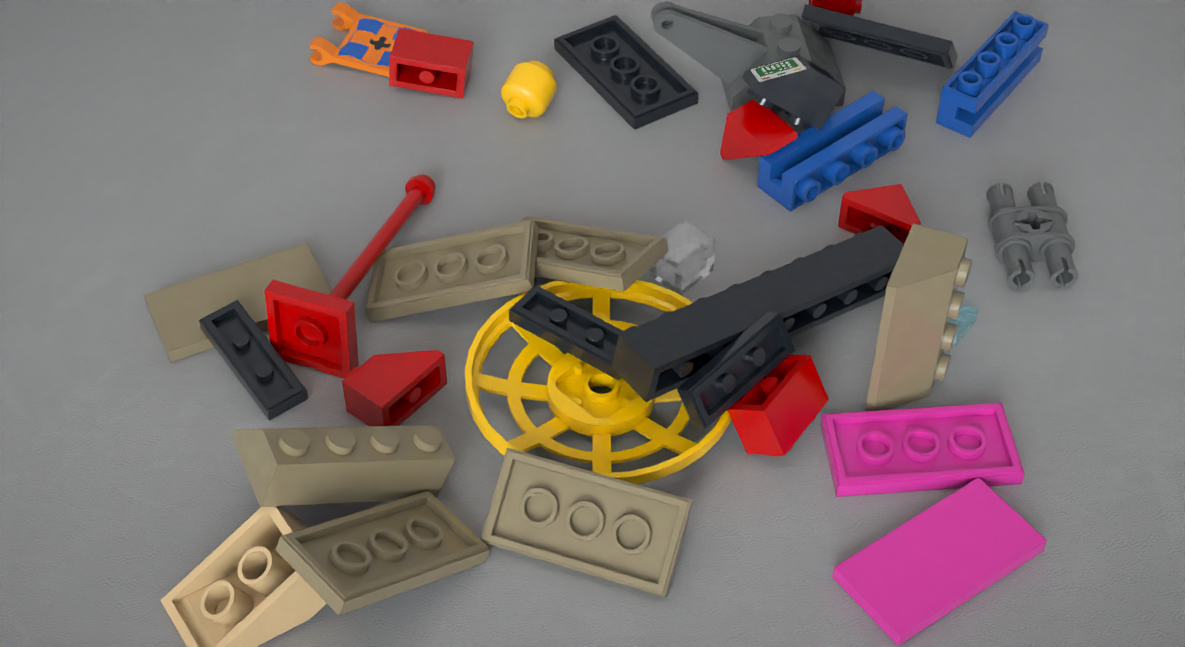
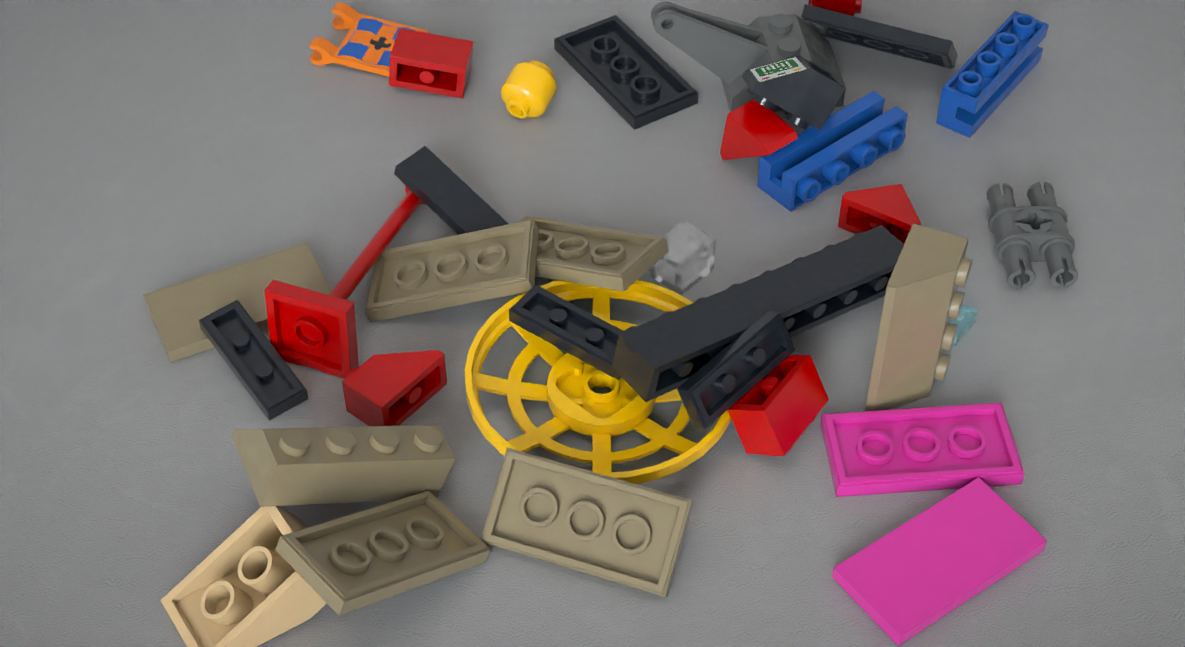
(446, 193): none -> black tile

